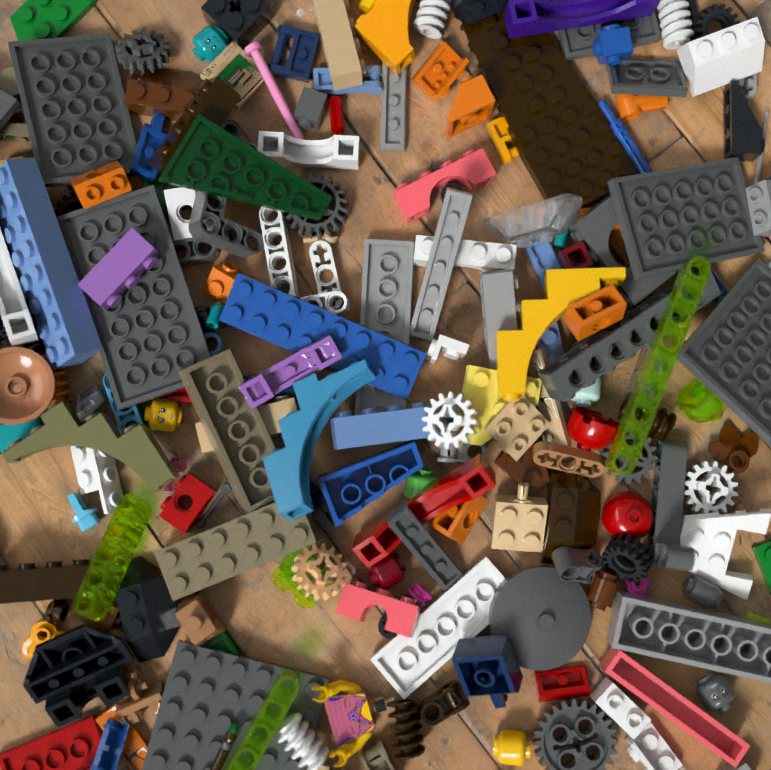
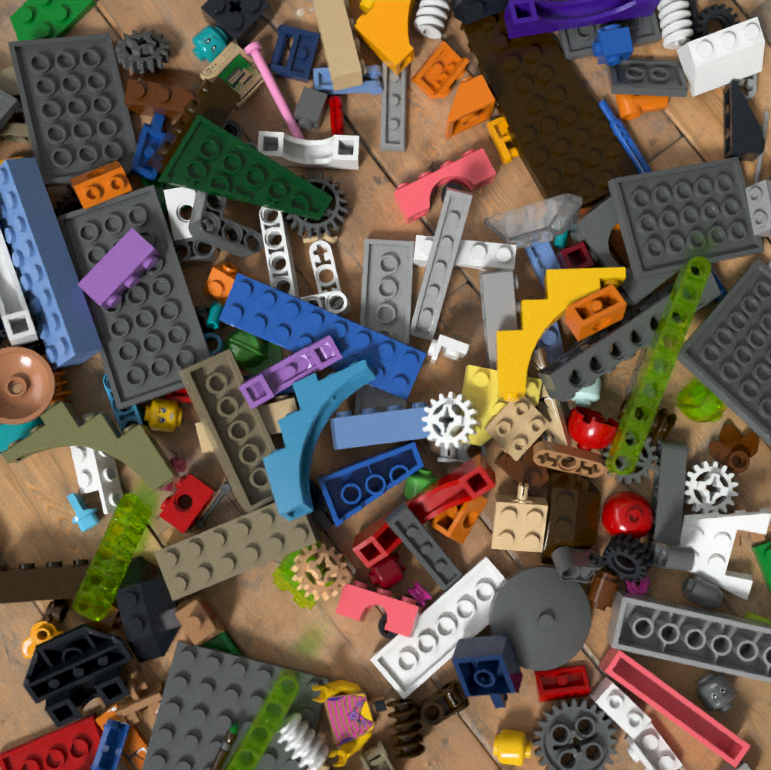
(89, 401): light grey tile -> none
(252, 351): none -> bright green piece

